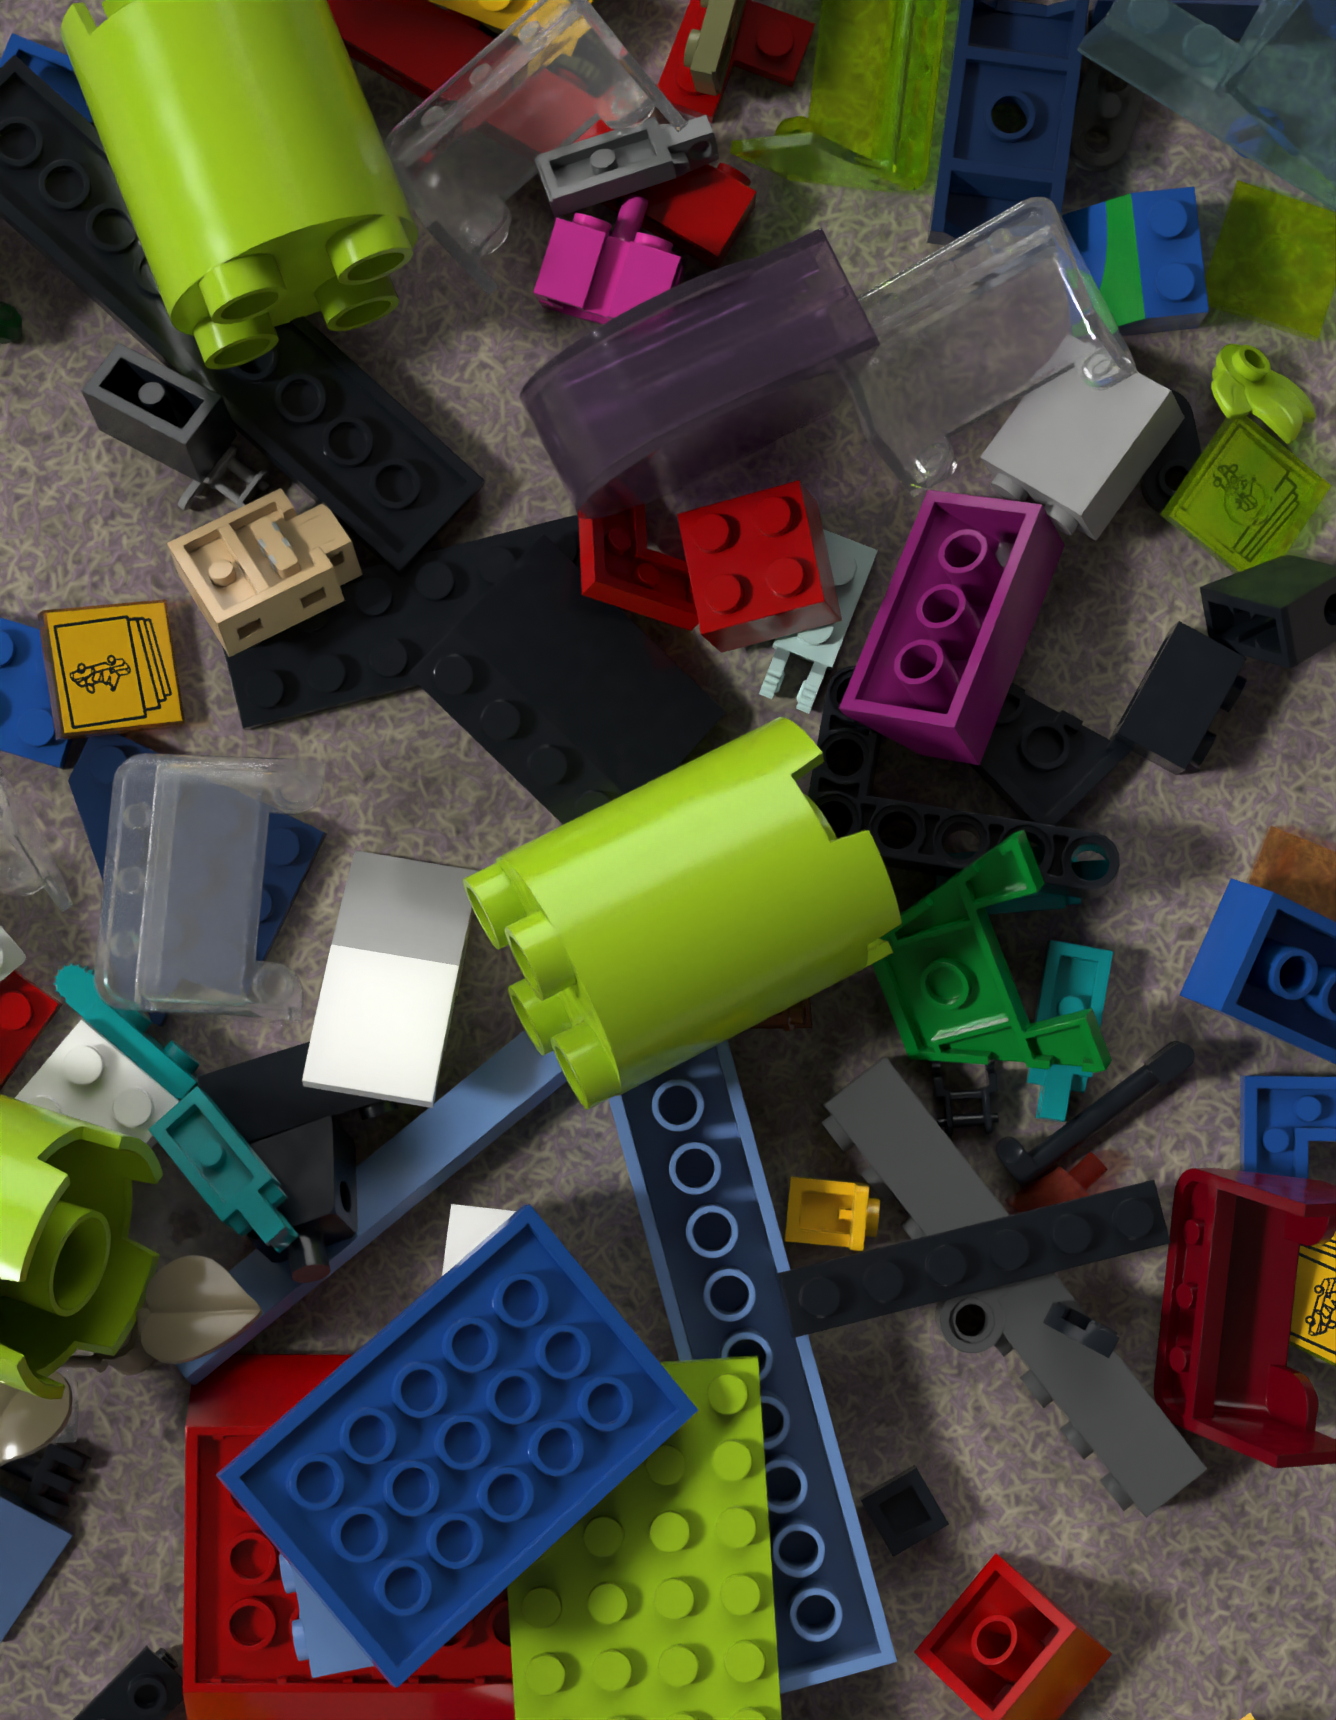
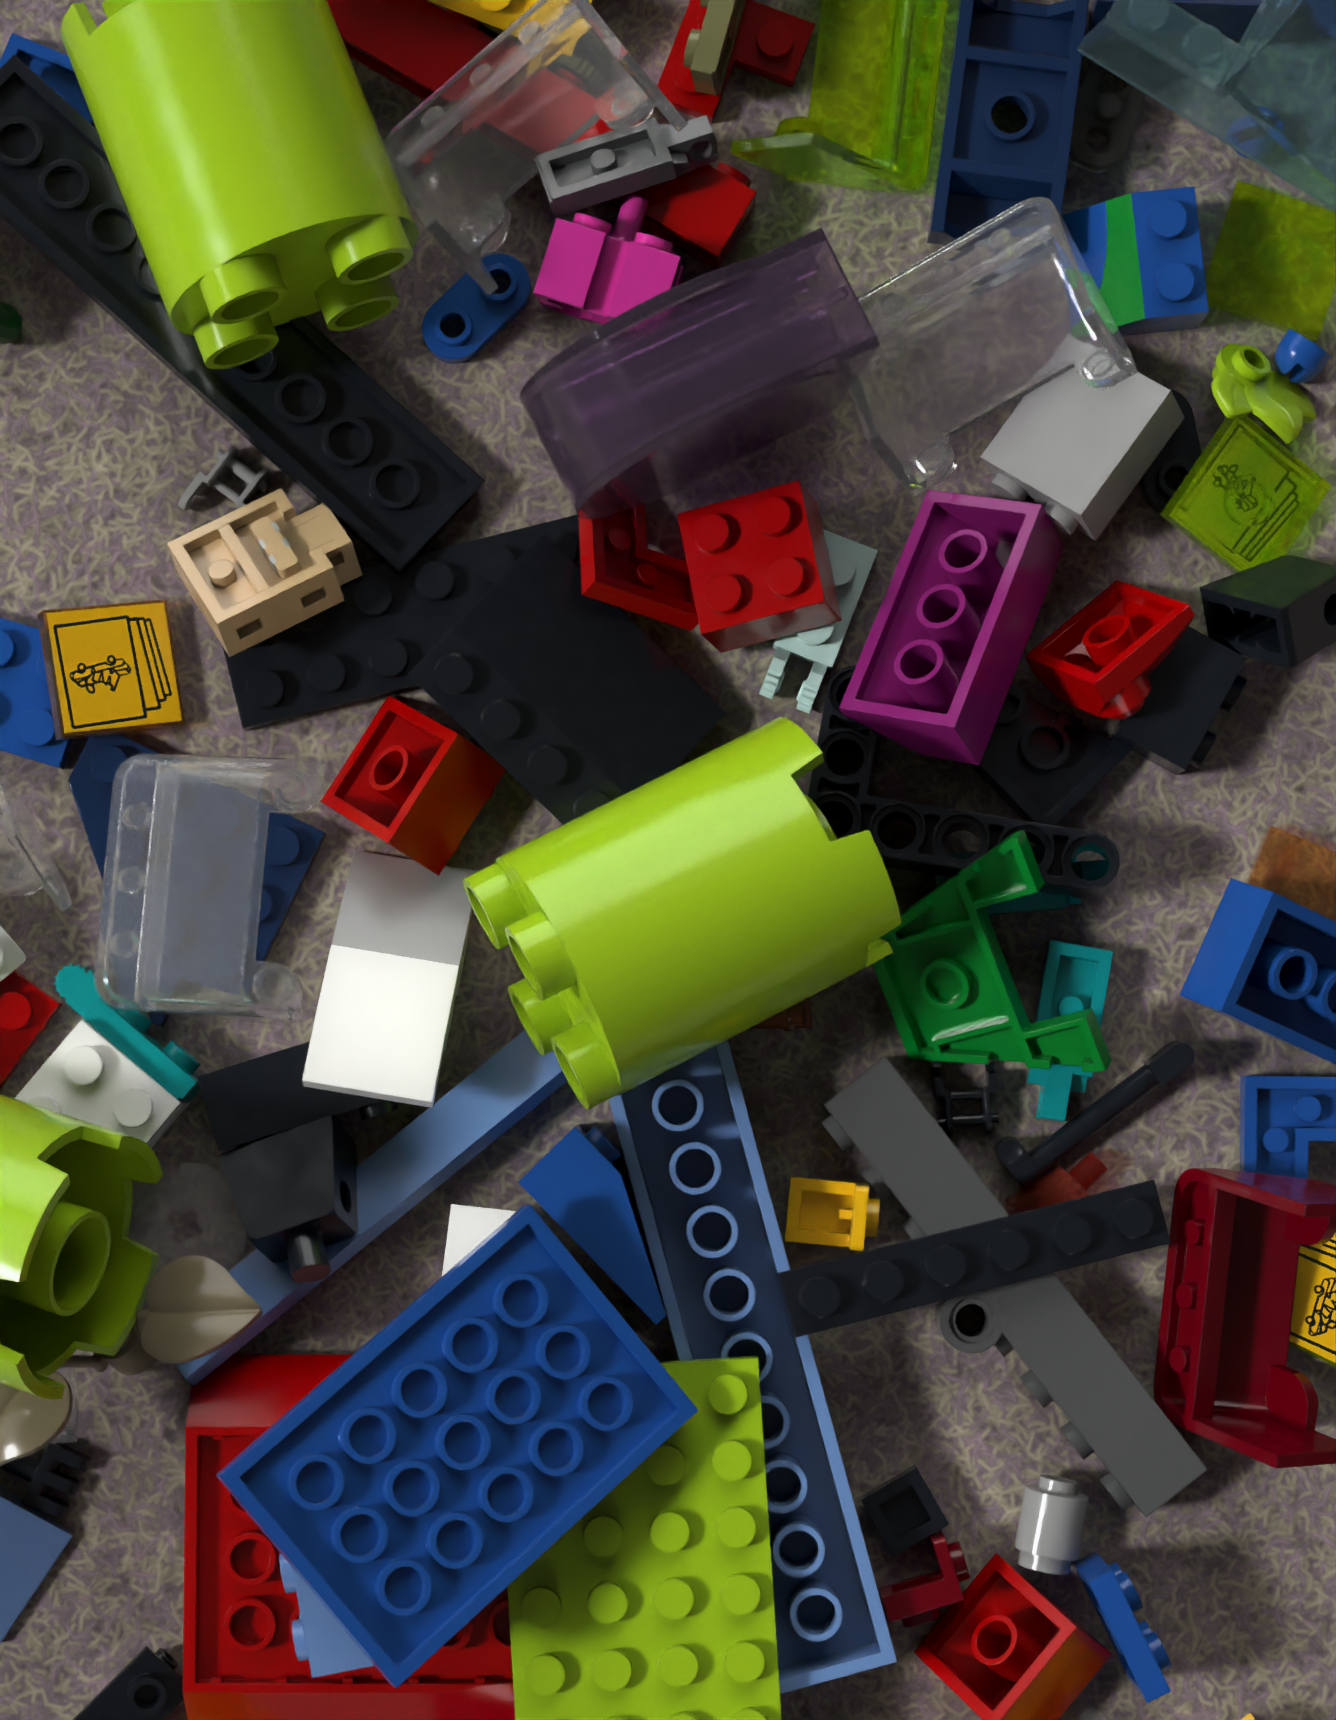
(159, 412): black brick -> none
(224, 1169): teal hinge -> none
(414, 784): none -> red slope
(482, 313): none -> blue plate
(594, 1205): none -> blue slope
(920, 1597): none -> dark red bracket
(1051, 1525): none -> light grey brick
(1081, 1329): black tile -> none
(1109, 649): none -> red slope
(1134, 1642): none -> blue plate
(1301, 355): none -> blue hinge

